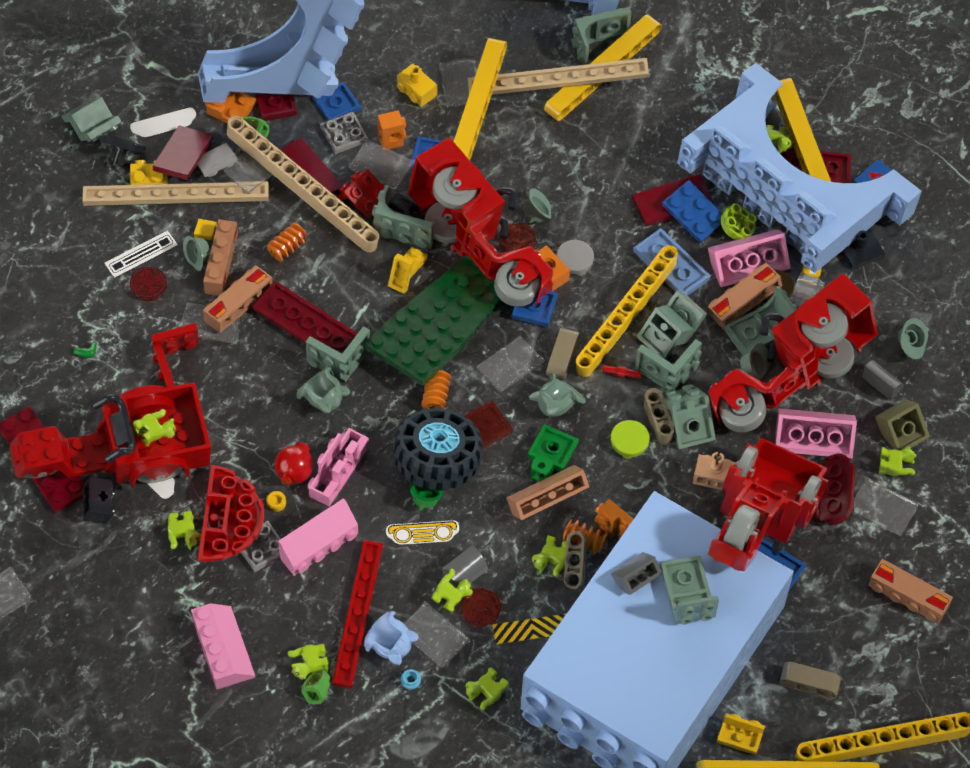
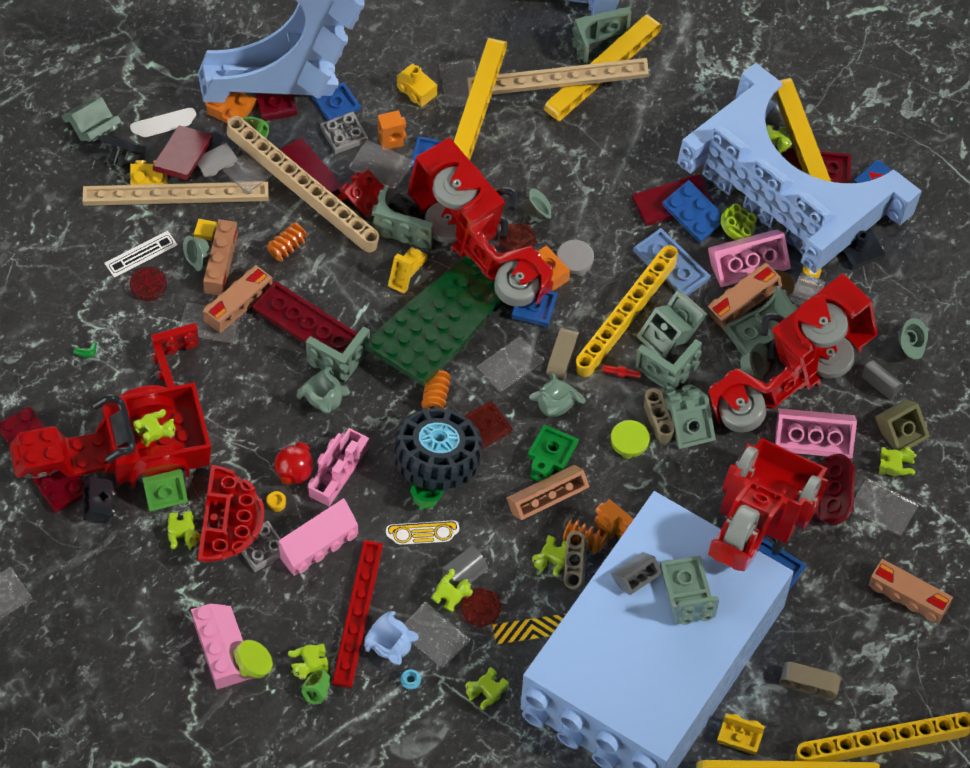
(165, 490): none -> bright green plate
(252, 659): none -> lime tile
(711, 470): light nougat brick -> none

